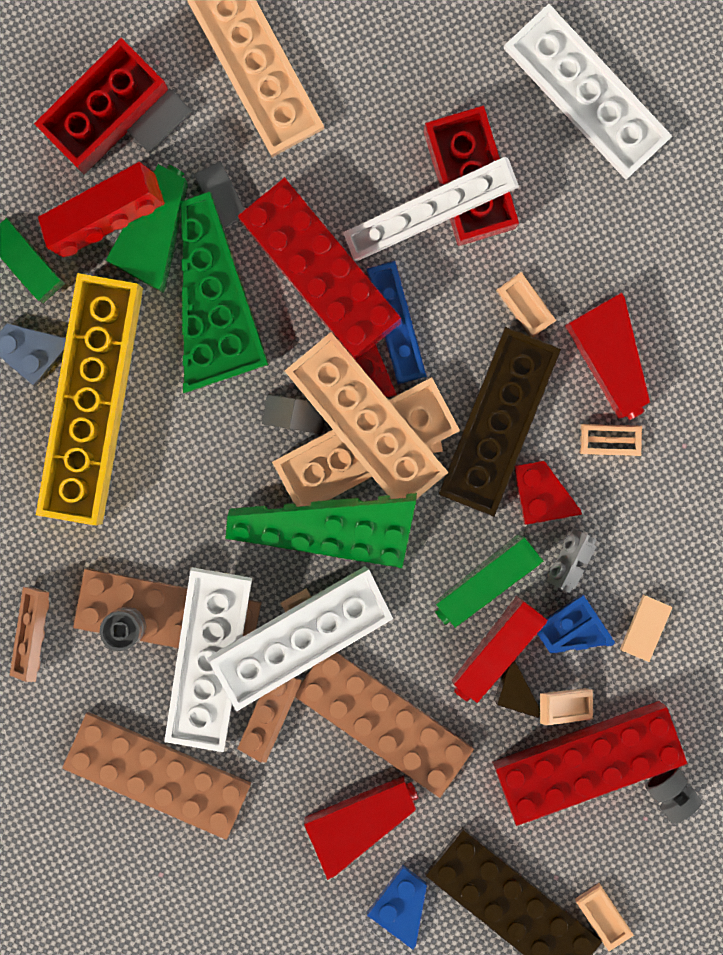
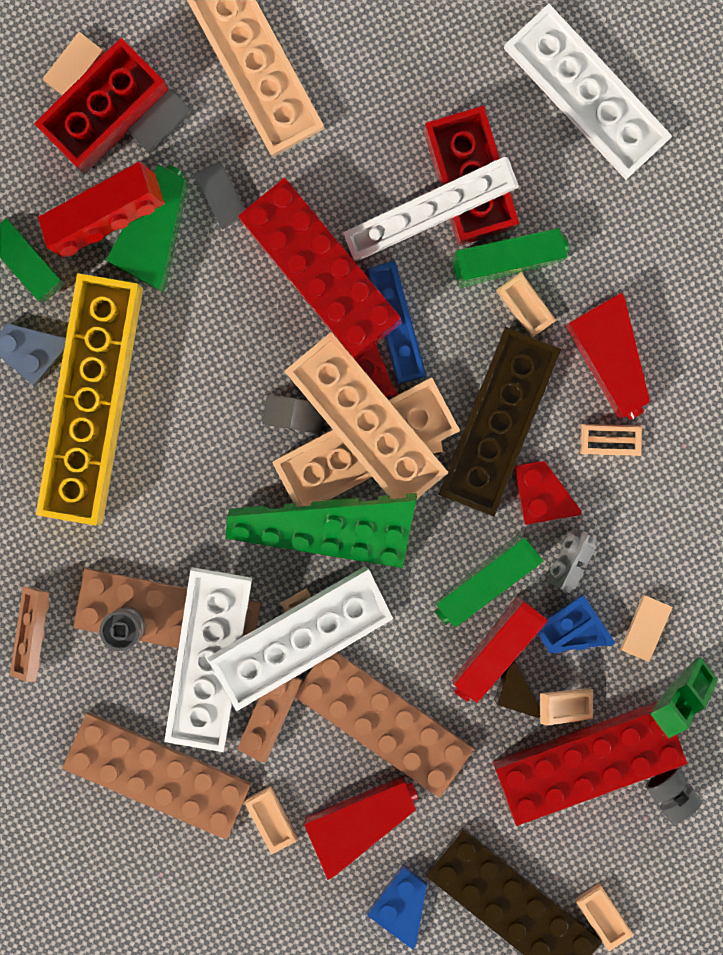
(72, 63): none -> light nougat tile
(216, 315): green wing -> none
(271, 820): none -> light nougat tile
(509, 257): none -> green slope
(685, 698): none -> green slope

